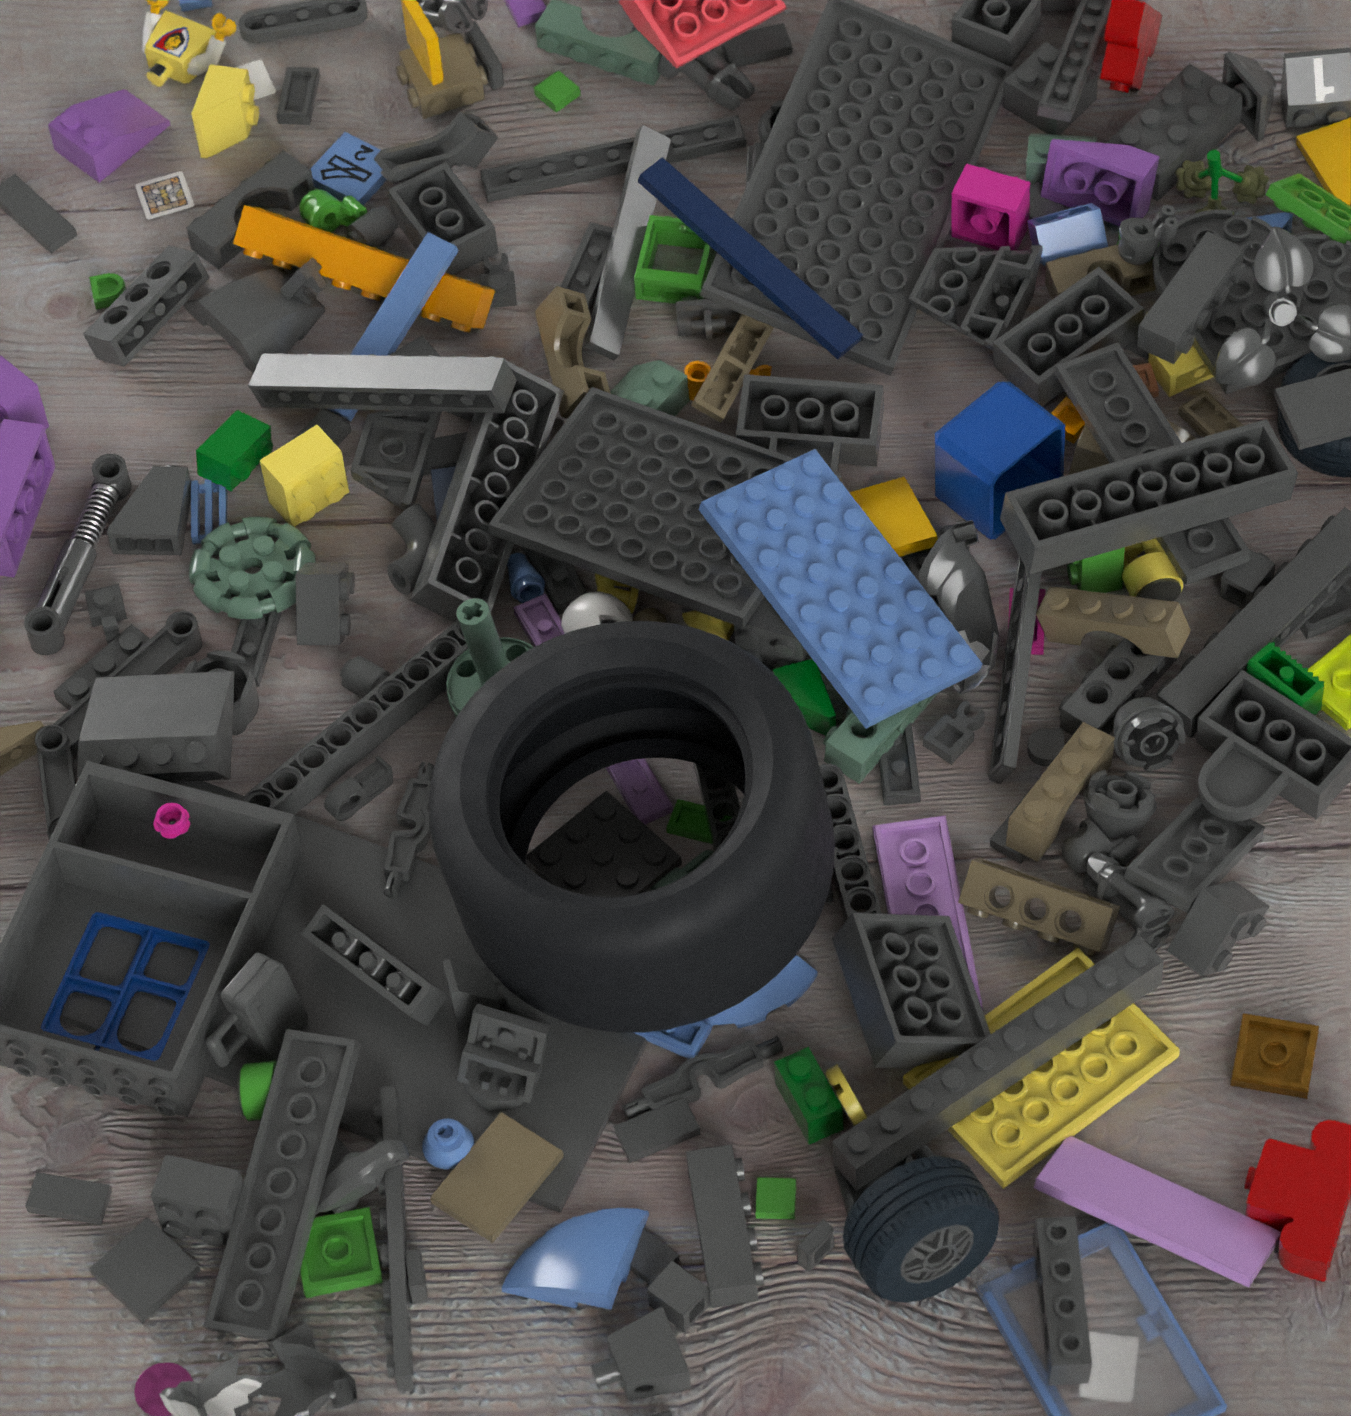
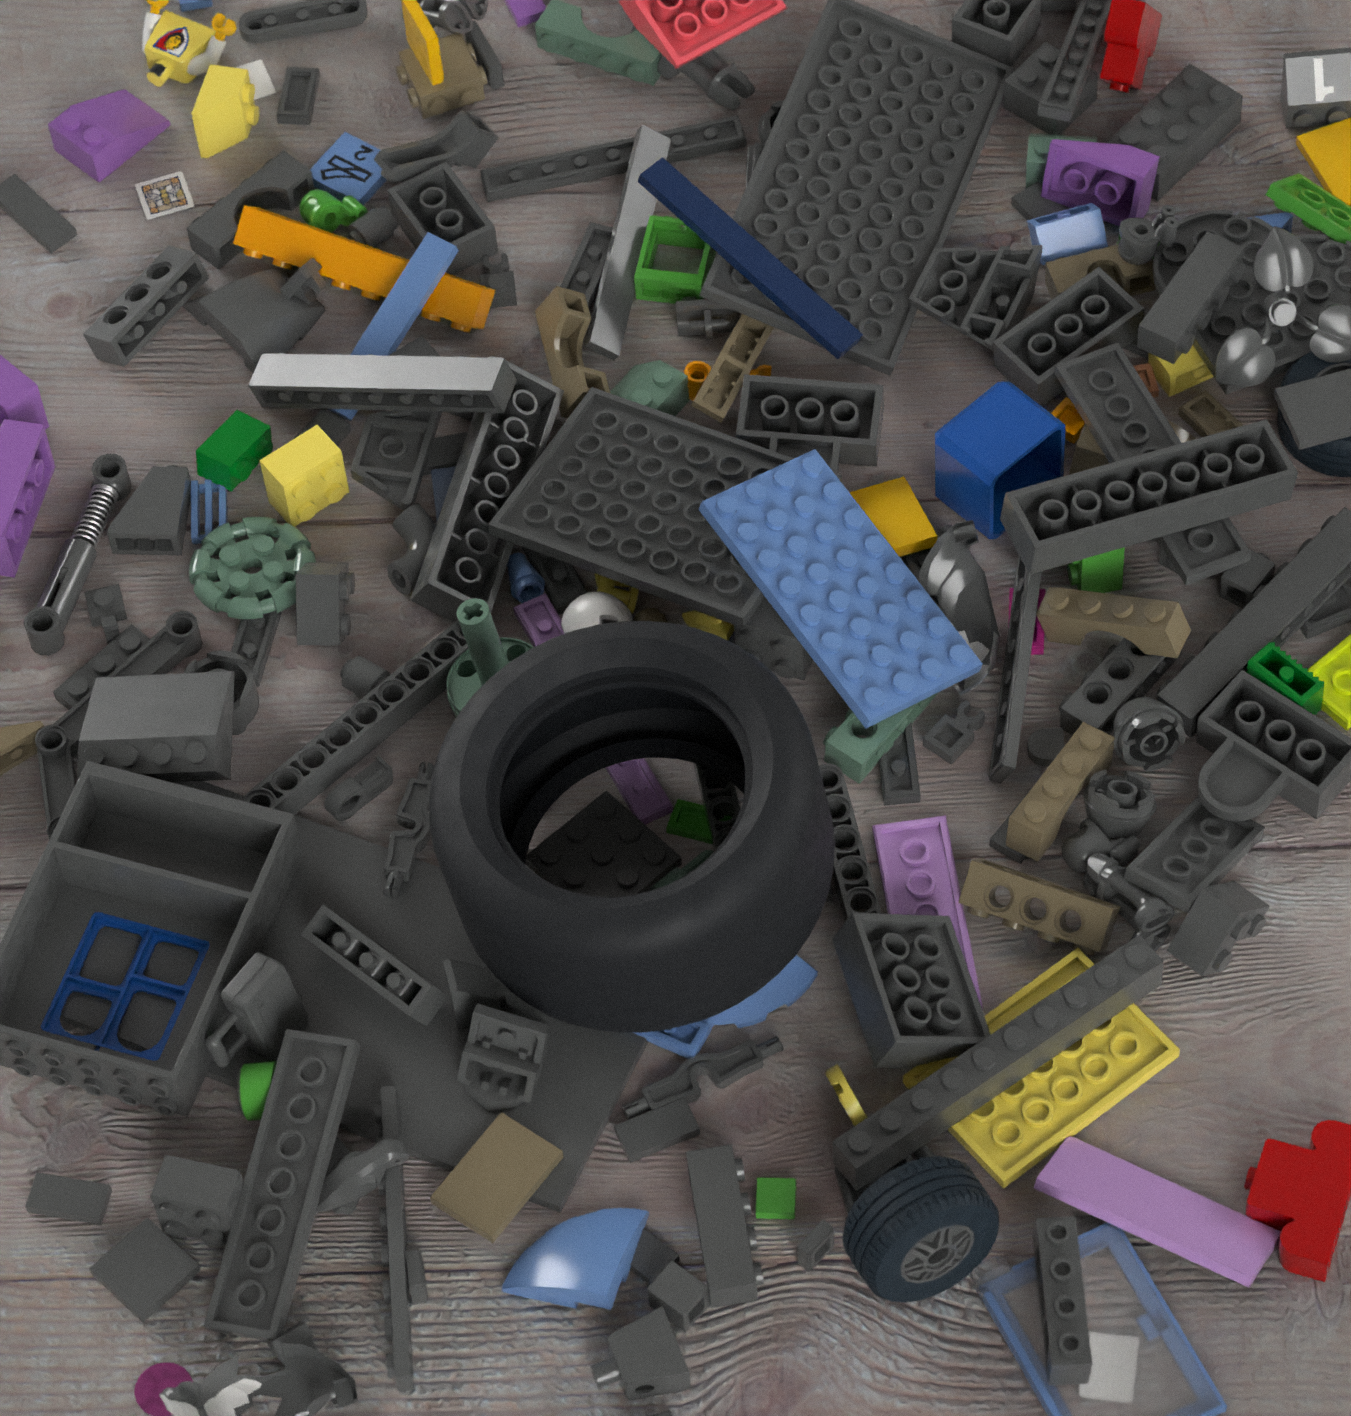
(106, 289): bright green tile -> none
(168, 813): dark pink plate -> none
(341, 1254): bright green plate -> none
(447, 1143): medium blue cone -> none
(557, 91): bright green tile -> none
(758, 45): dark grey tile -> none
(808, 1095): green brick -> none
(809, 693): green slope -> none
(990, 208): dark pink brick -> none
(1150, 574): light yellow piece -> none
(1197, 180): olive plant -> none
(1257, 88): dark grey slope -> none
(1274, 1056): pearl gold tile -> none

